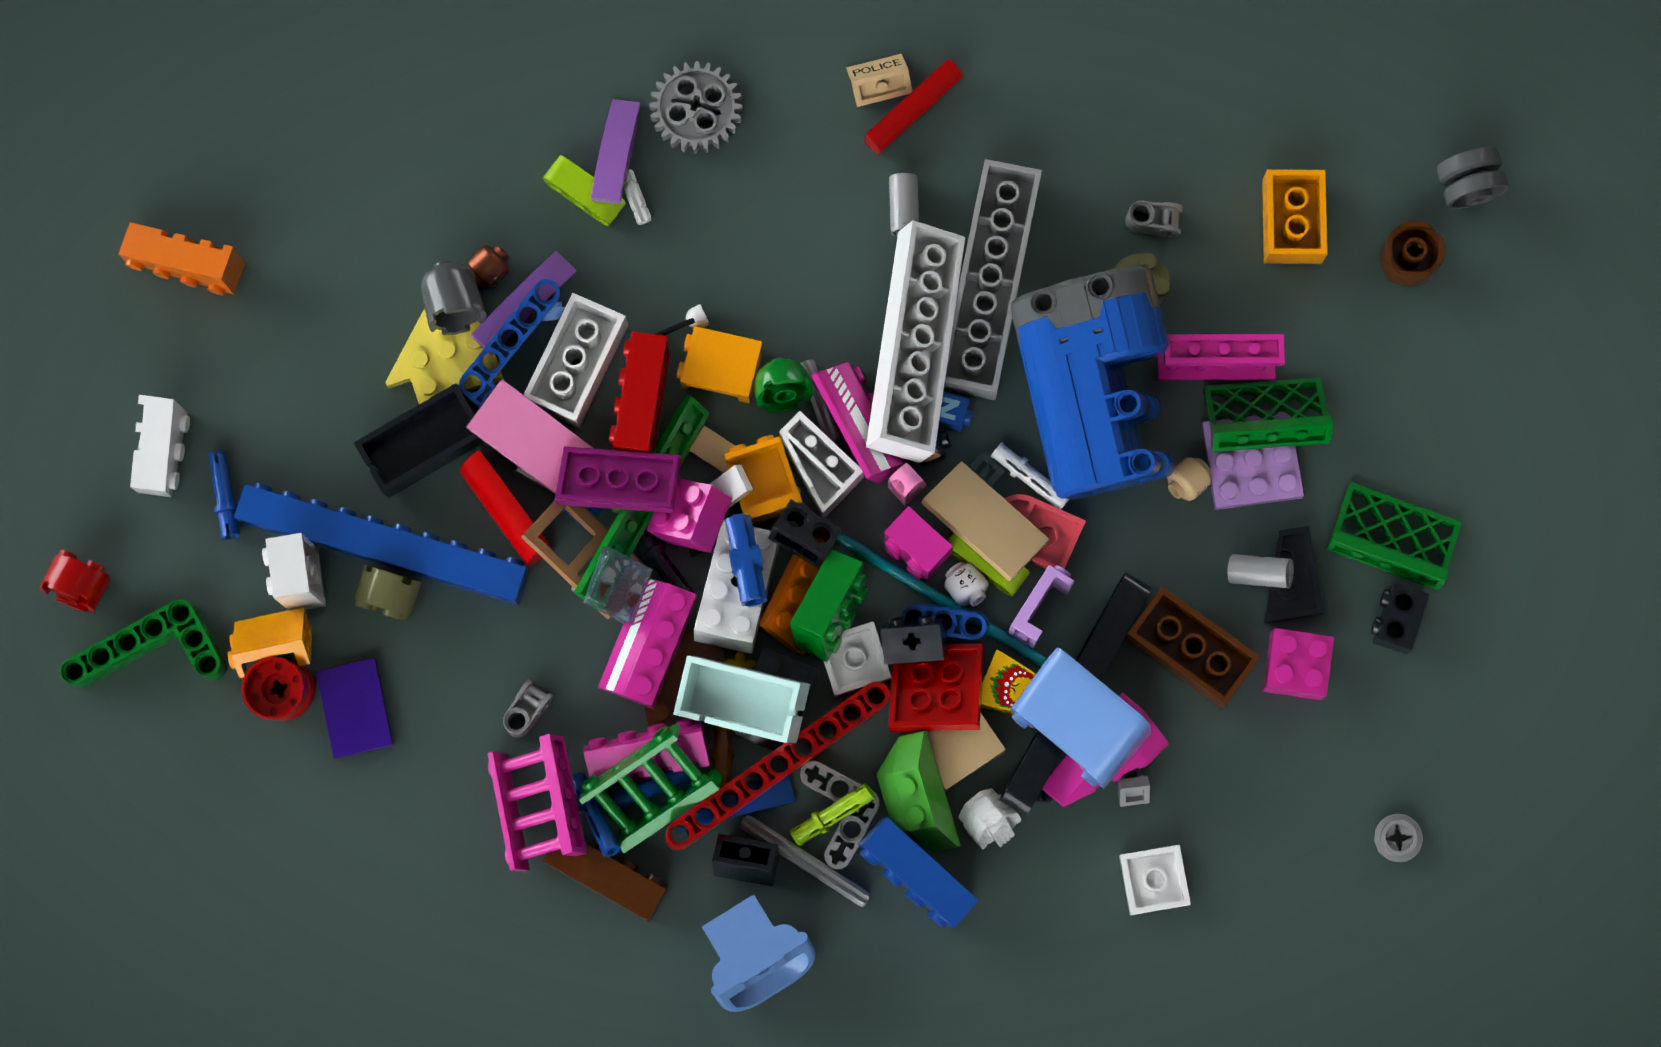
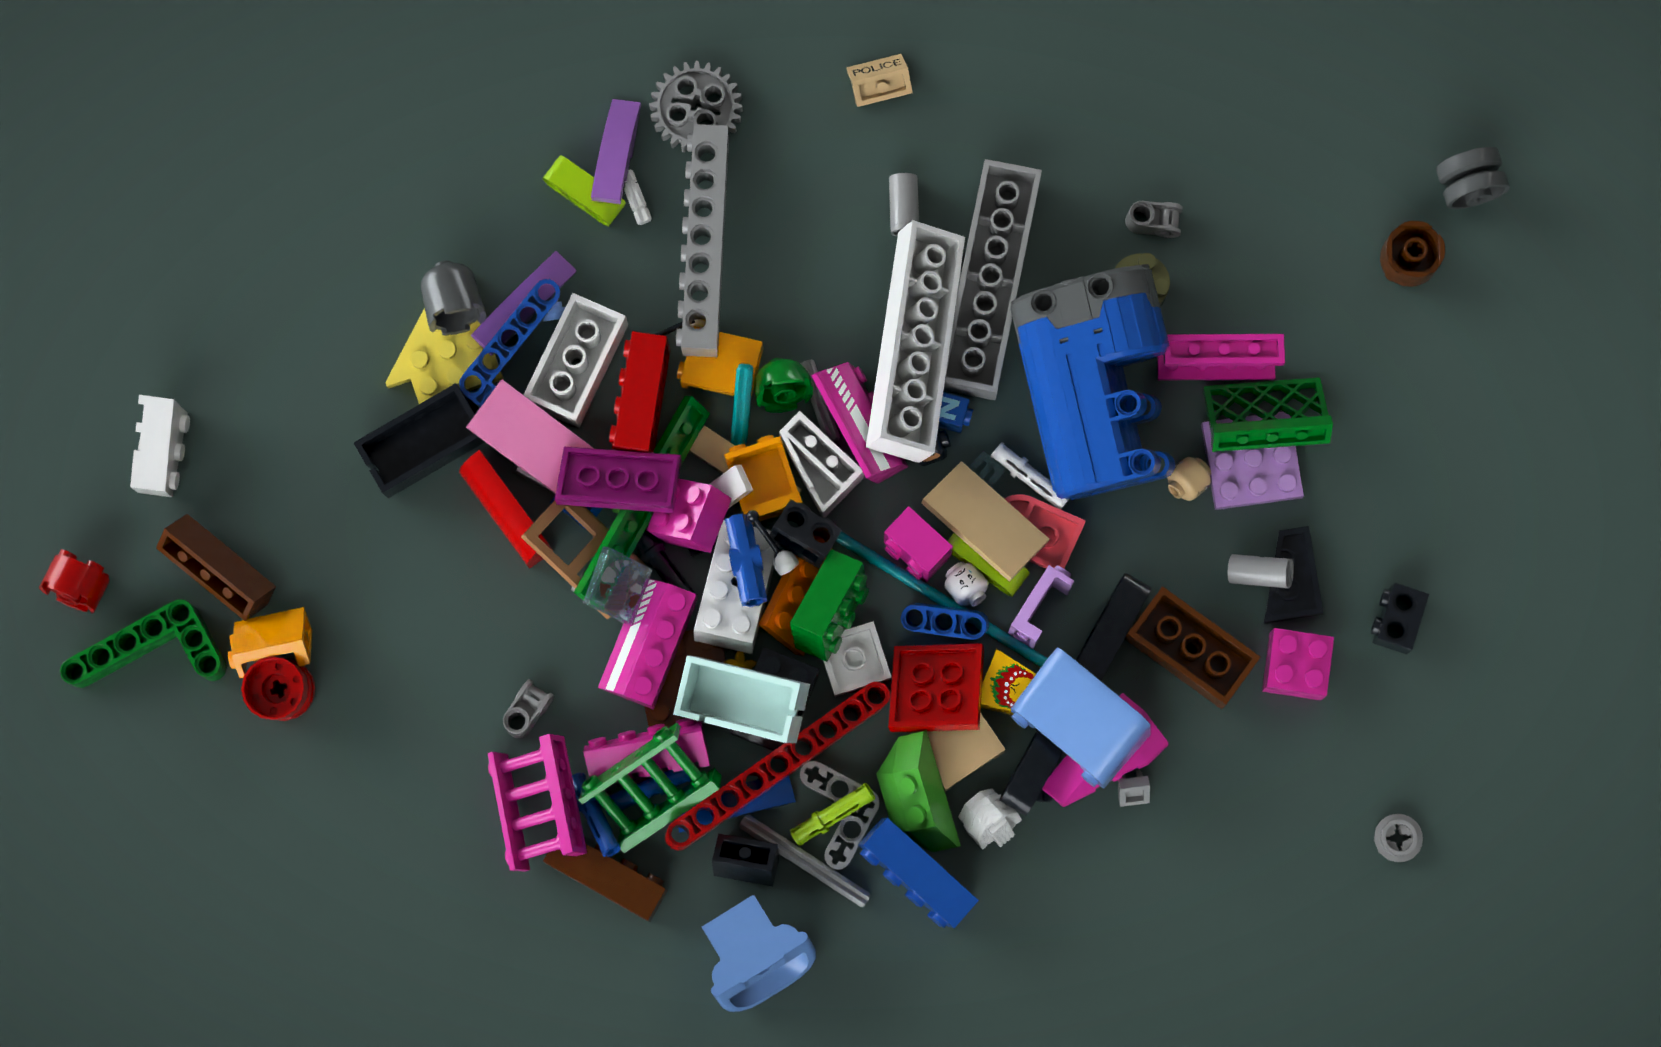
(182, 258): orange wedge -> none
(215, 567): none -> reddish brown brick
(223, 494): blue pin -> none
(294, 572): white brick -> none
(354, 708): dark purple tile -> none
(383, 544): blue brick -> none
(387, 591): olive brick -> none
(489, 265): copper head -> none
(712, 140): none -> light grey brick
(723, 753): clear orange pin -> none
(742, 403): none -> teal axle
(783, 560): none -> hinge
(901, 649): black brick -> none
(906, 484): bright pink leg -> none
(913, 106): red brick -> none
(1154, 880): white plate -> none
(1294, 216): light orange brick -> none
(1388, 559): green fence -> none

